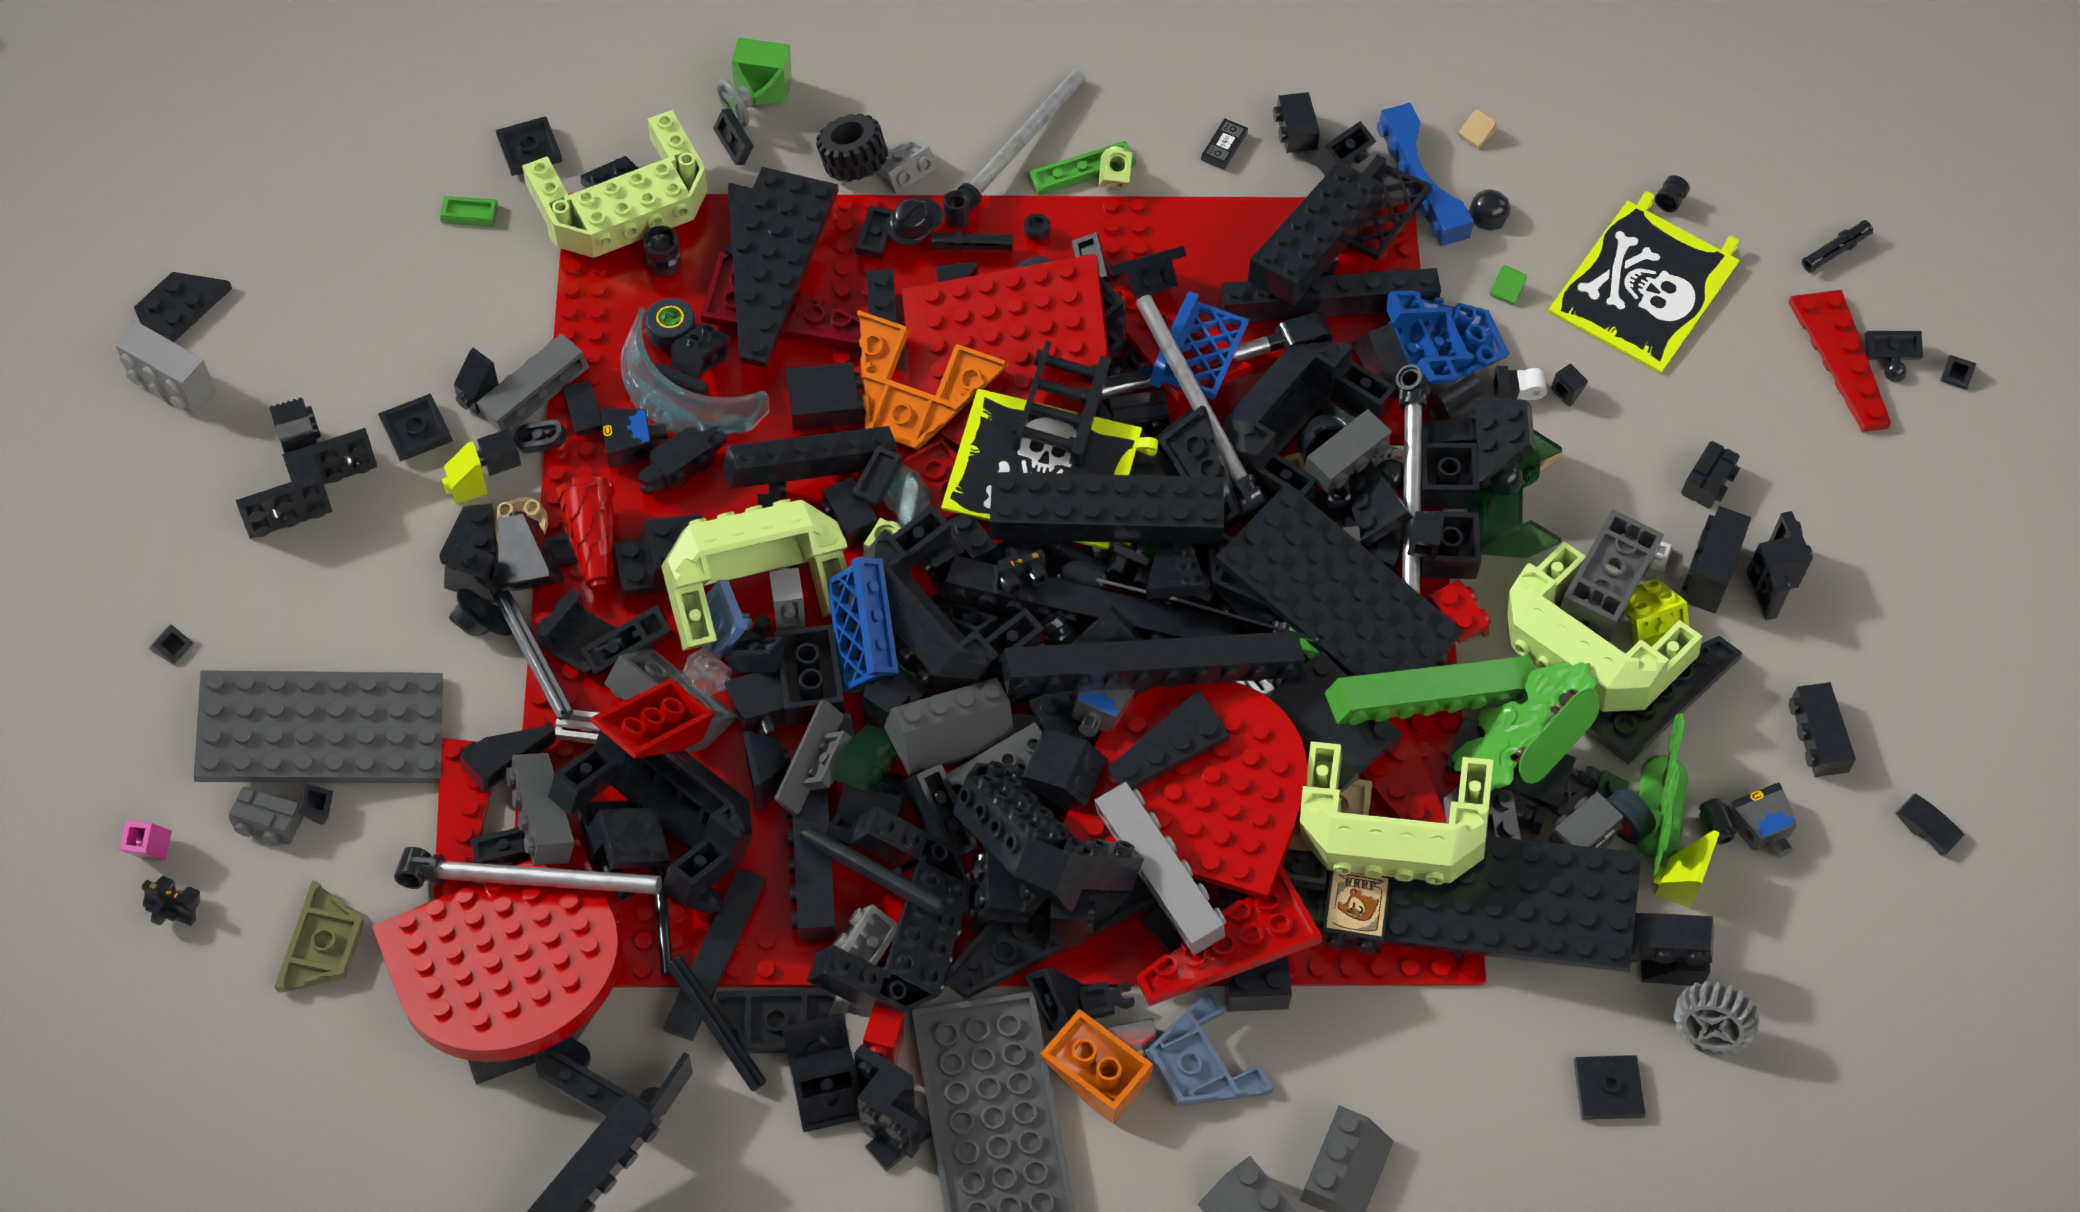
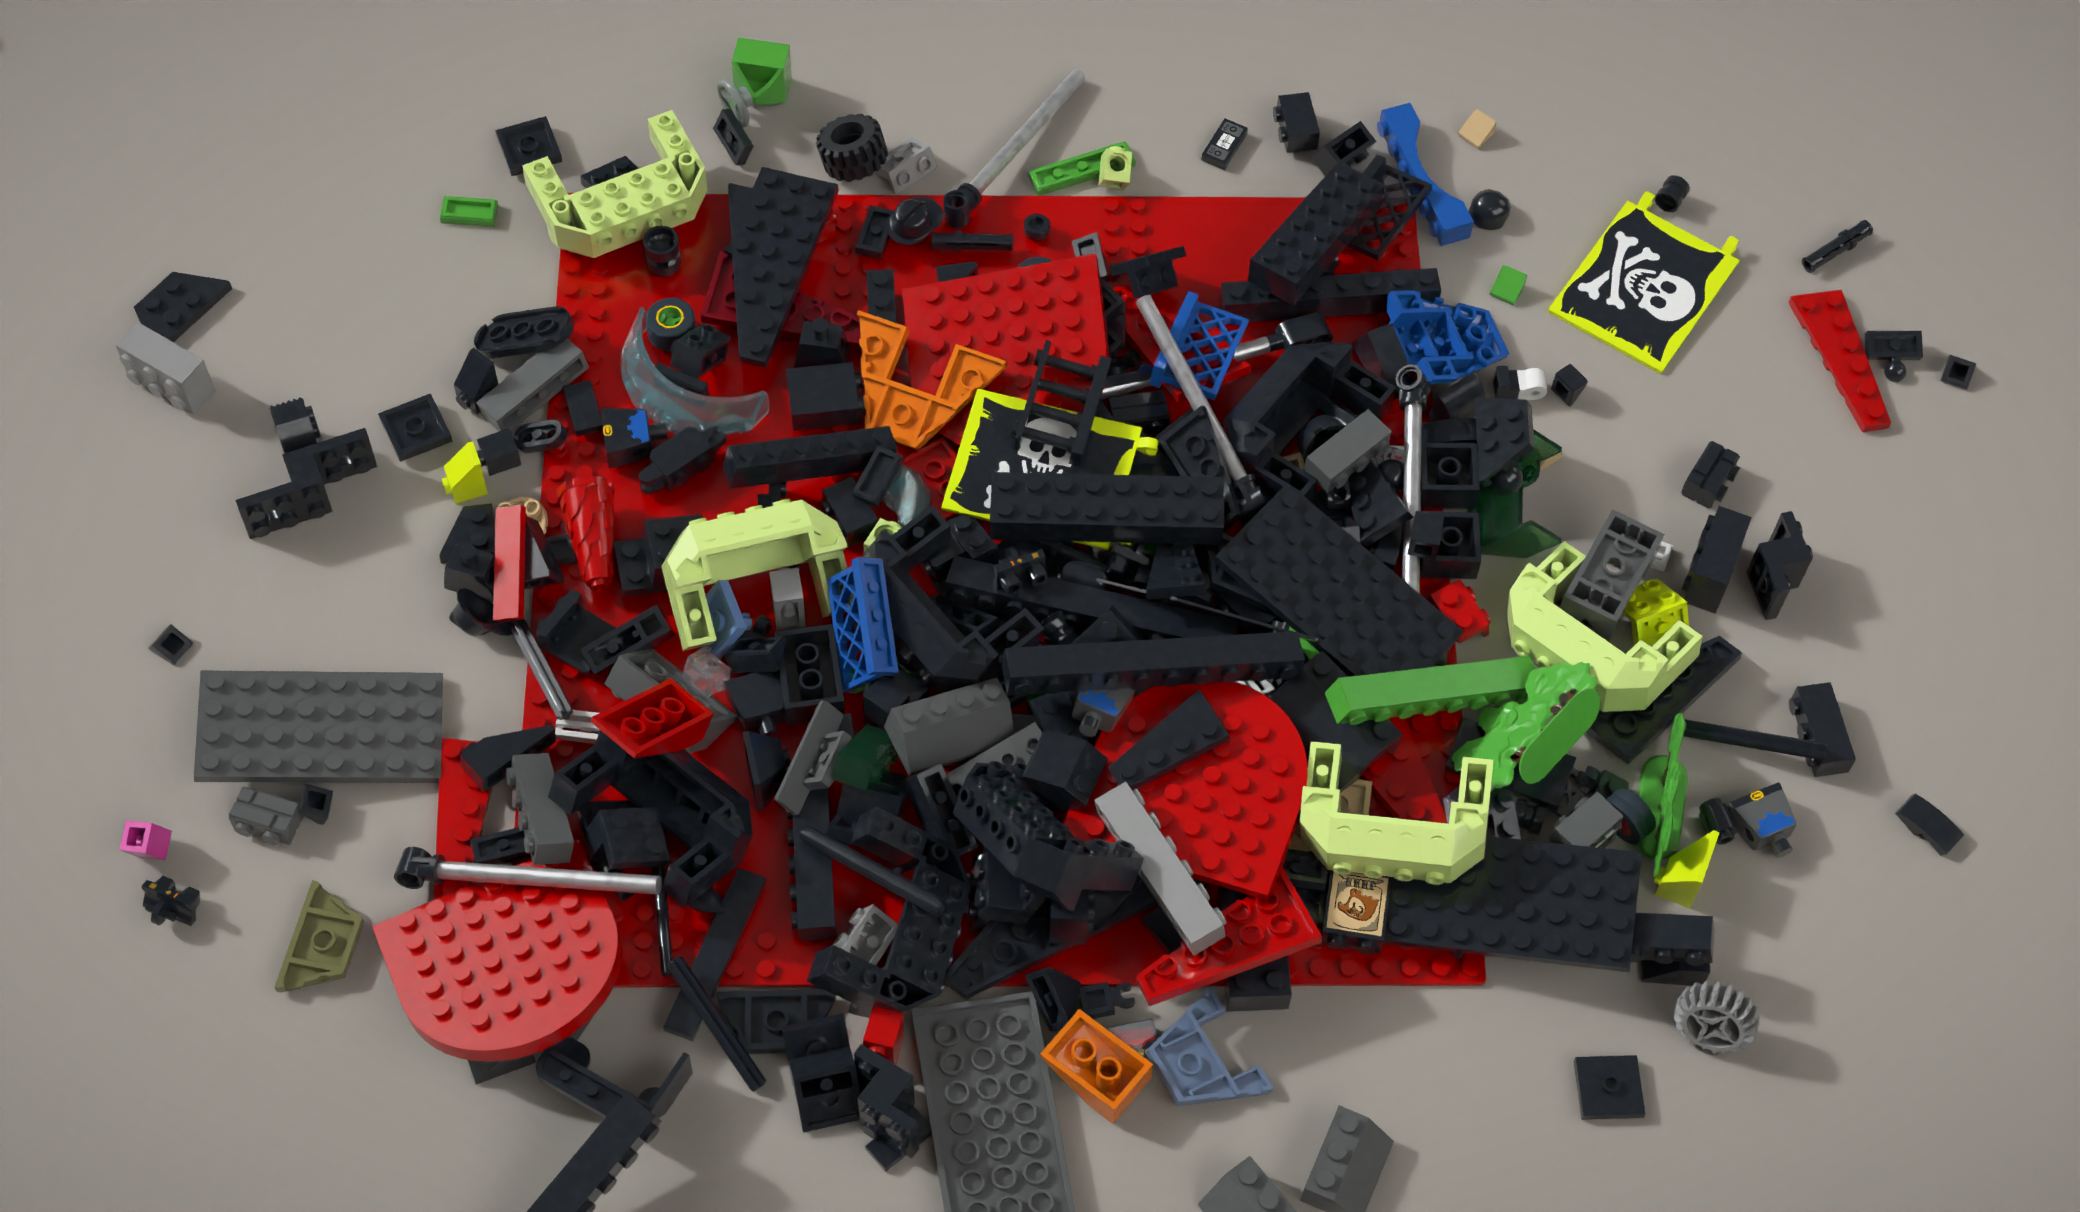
(509, 563): none -> tile
(524, 332): none -> black tile
(822, 344): none -> black torso
(1755, 740): none -> black axle

